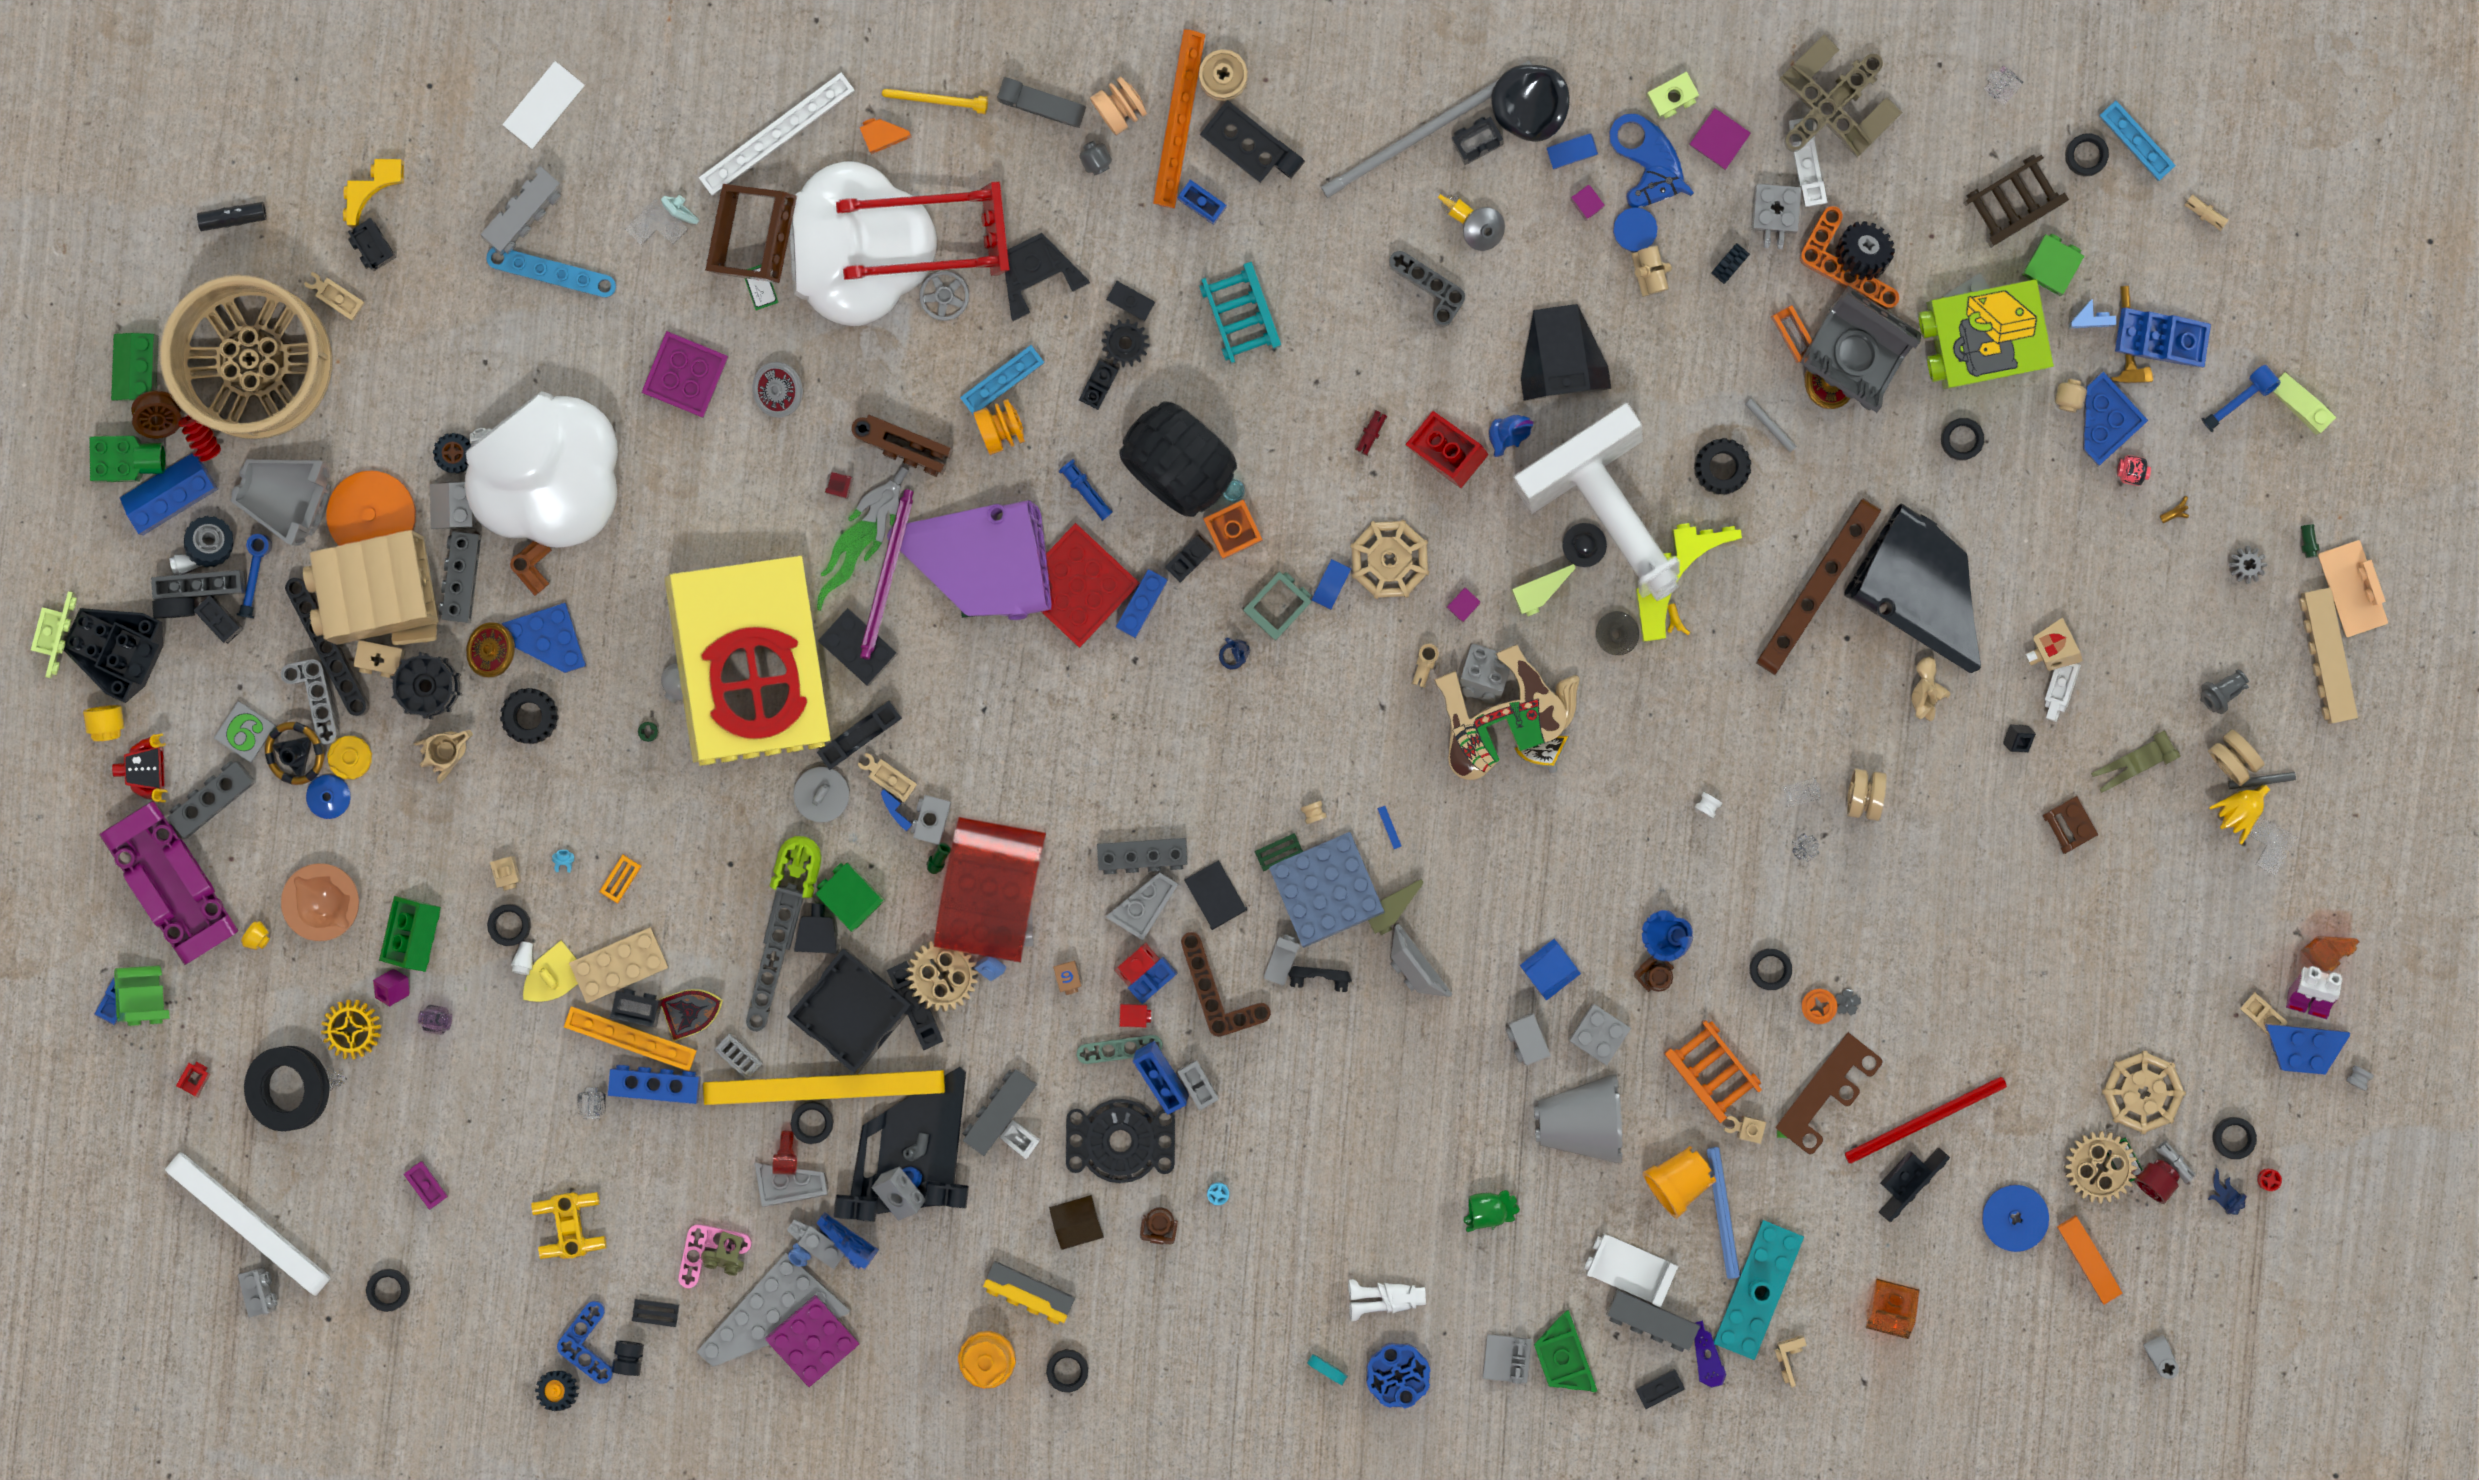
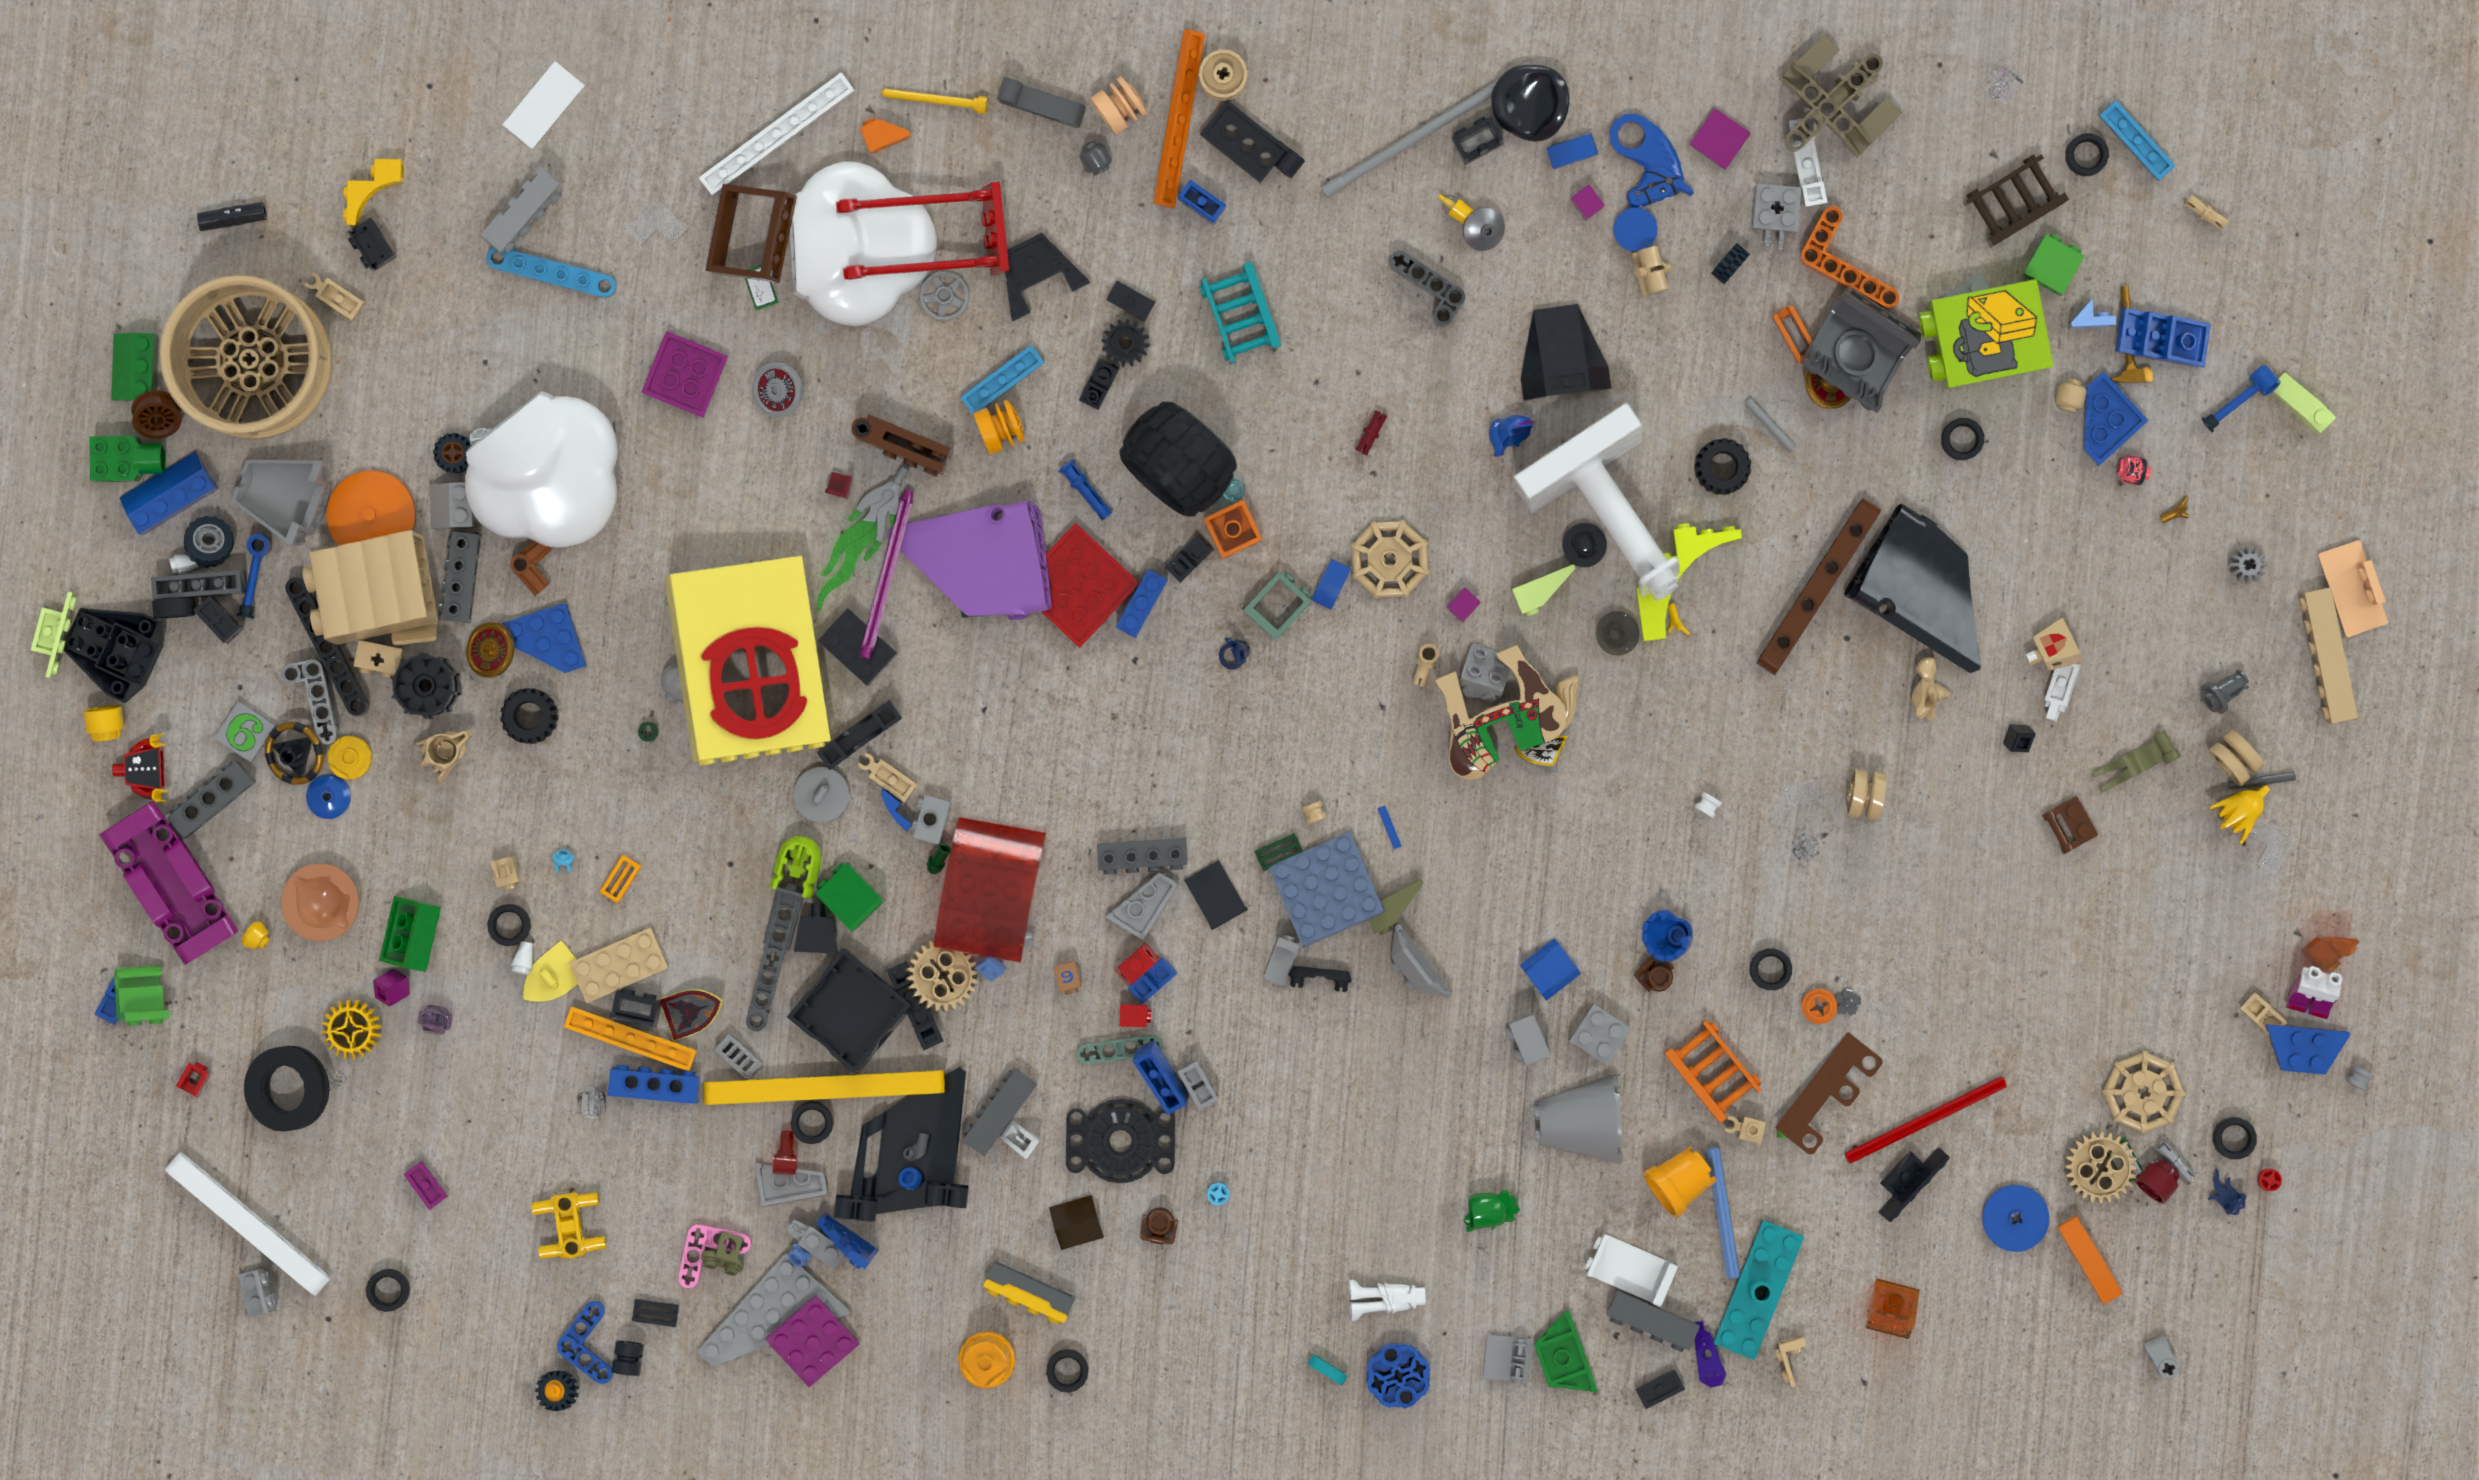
(201, 438): red piece -> none
(678, 210): light aqua piece -> none
(898, 1193): light grey brick -> none
(1212, 993): reddish brown beam -> none
(1447, 449): red slope -> none
(1659, 96): yellowish green brick -> none
(1865, 250): black wheel -> none
(2310, 545): dark green animal -> none

